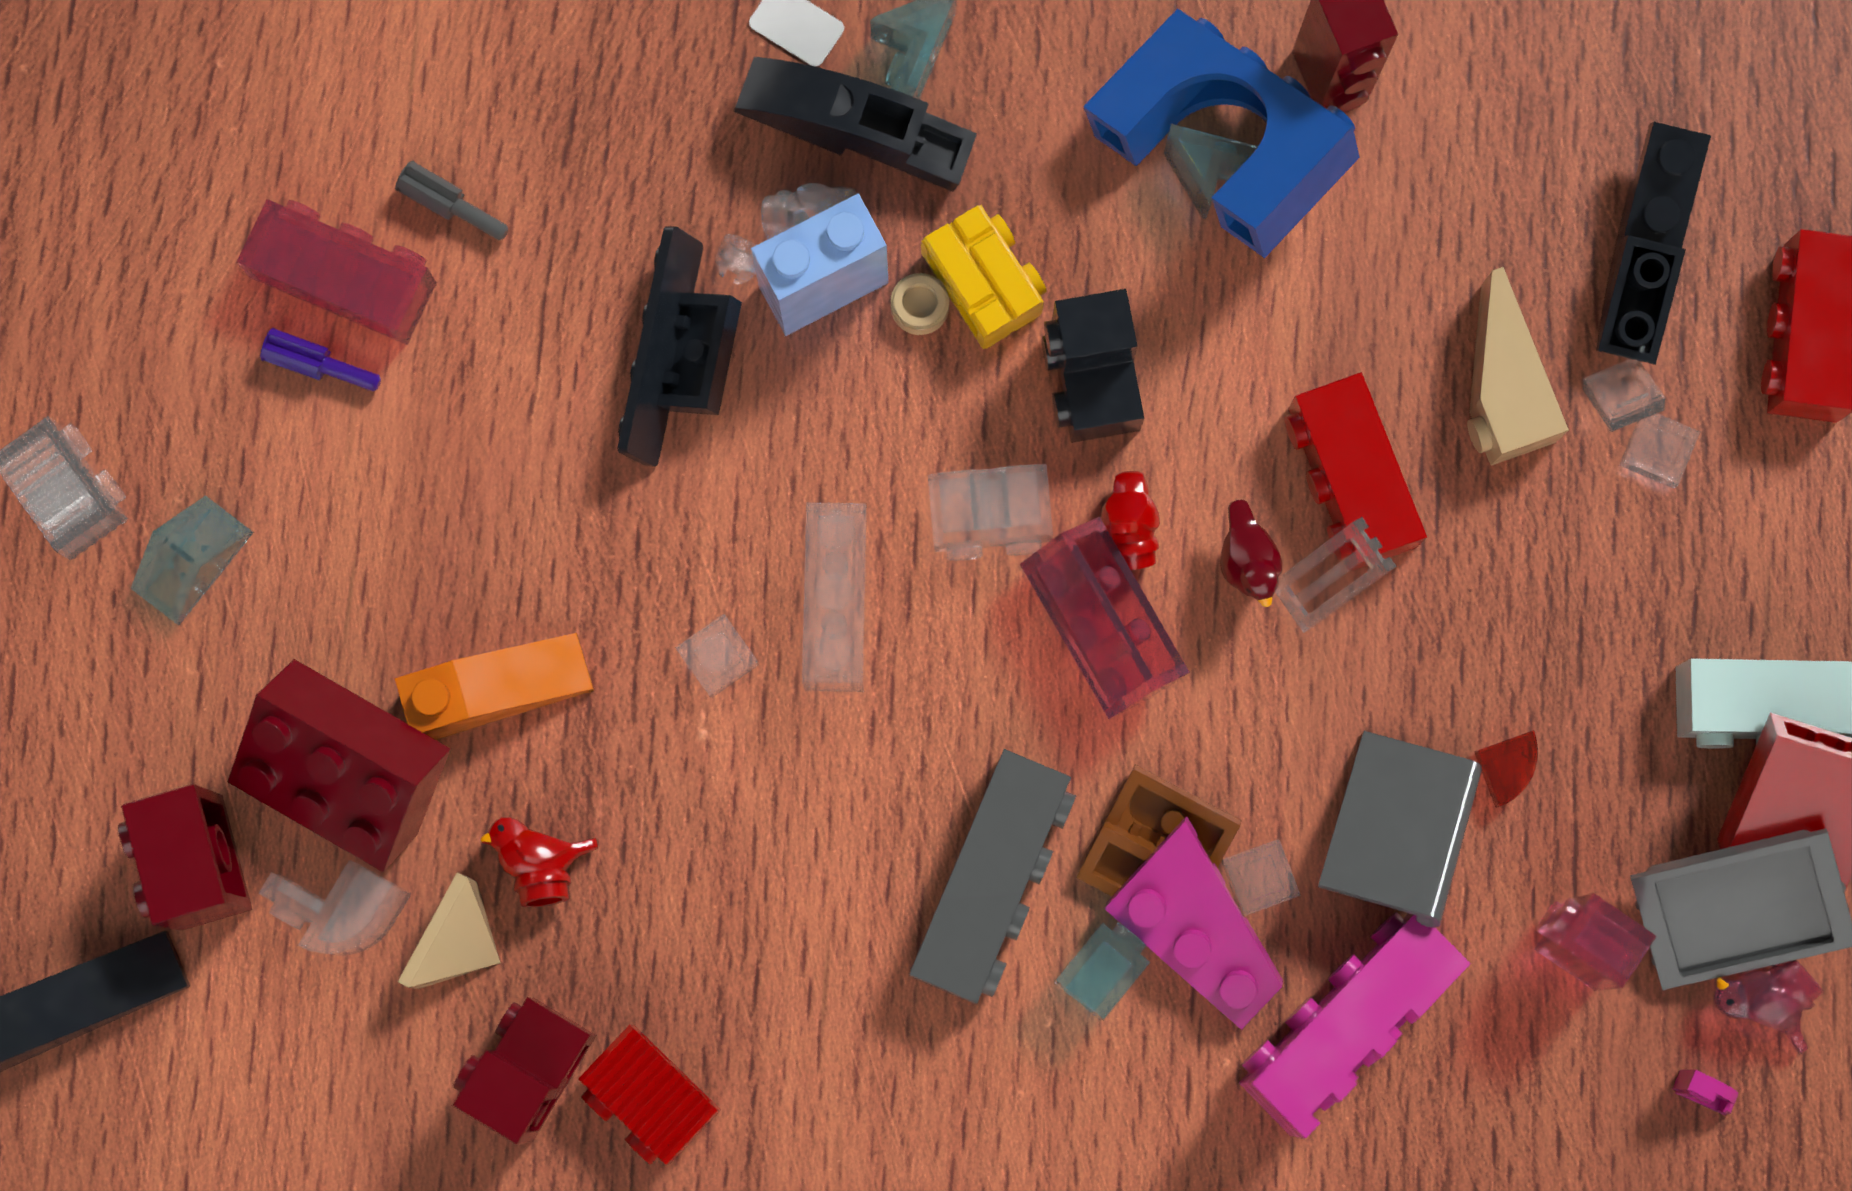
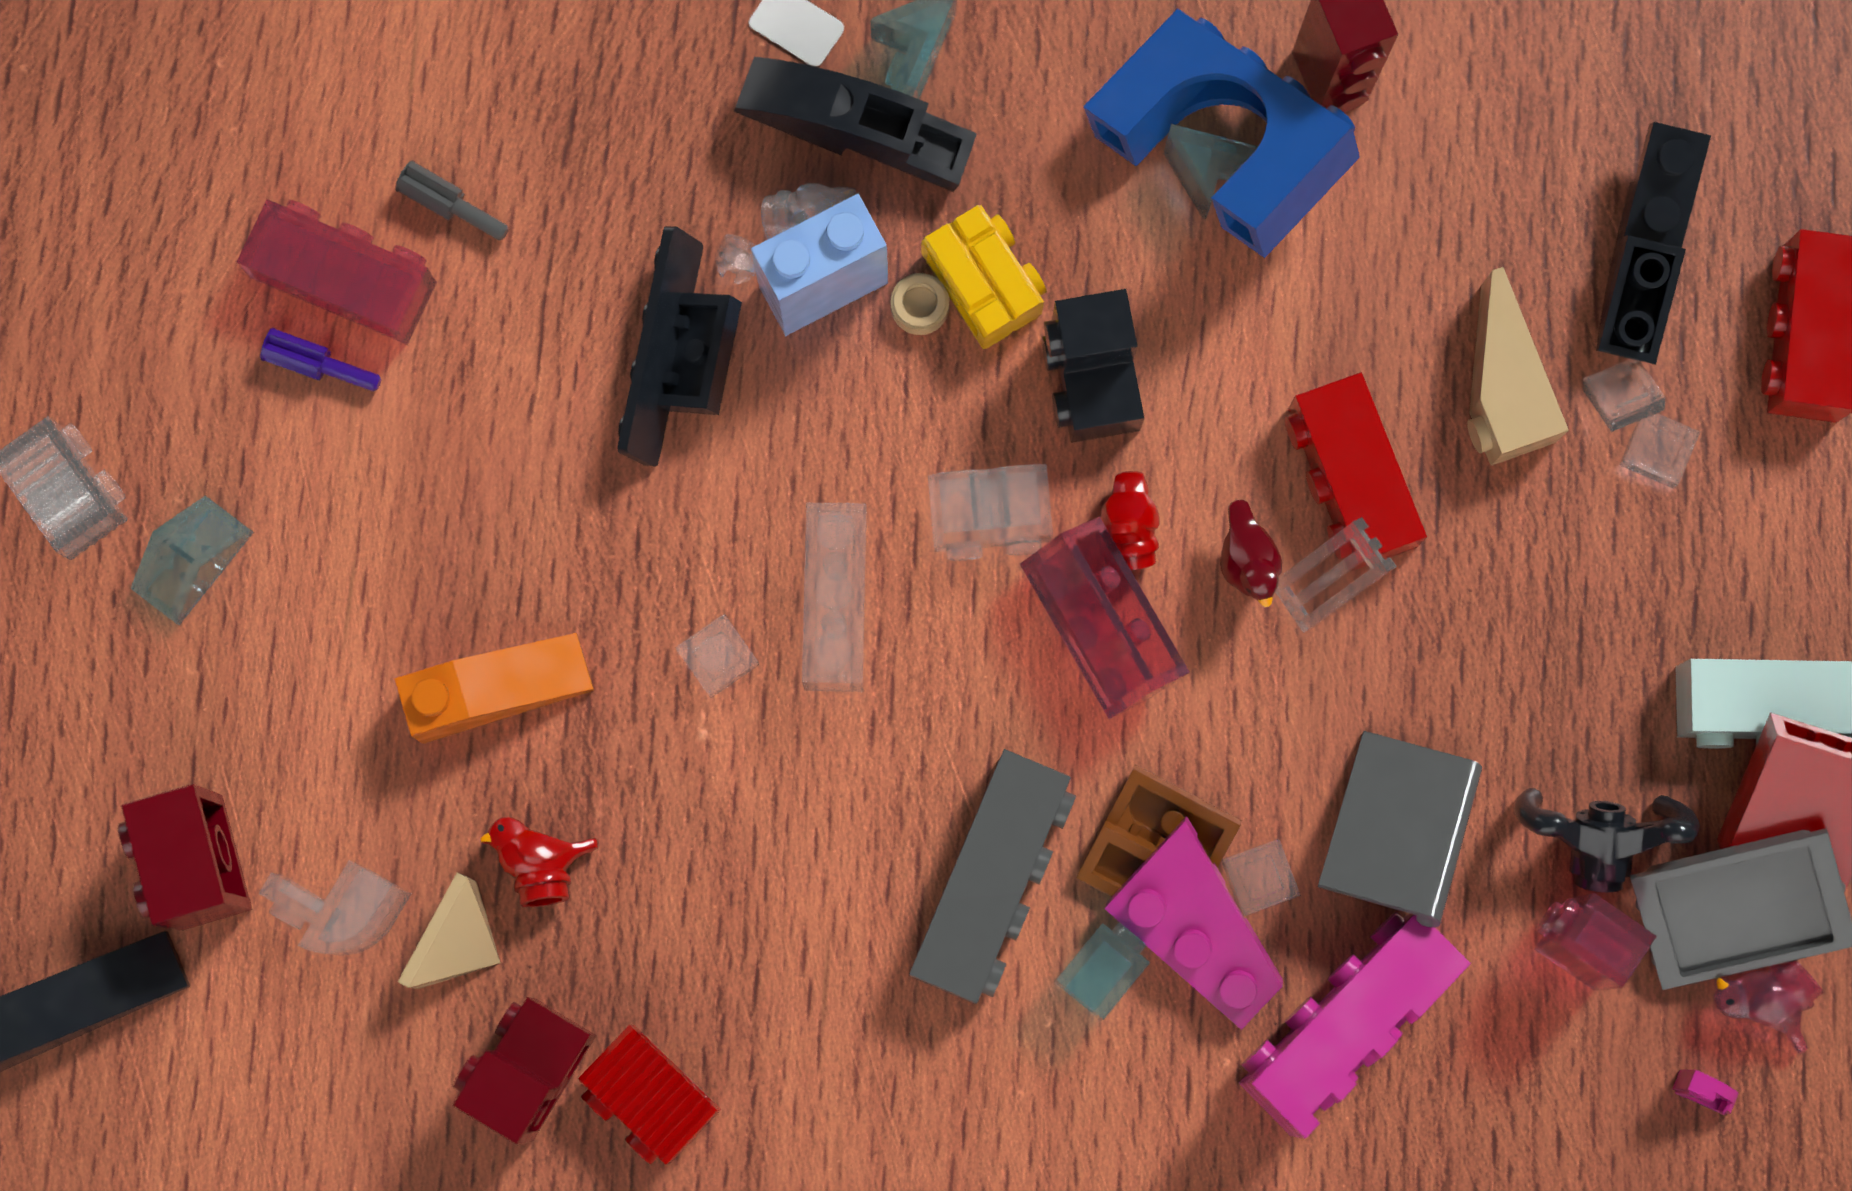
(338, 764): dark red brick -> none
(1509, 766): clear red tile -> none
(1606, 837): none -> black piece

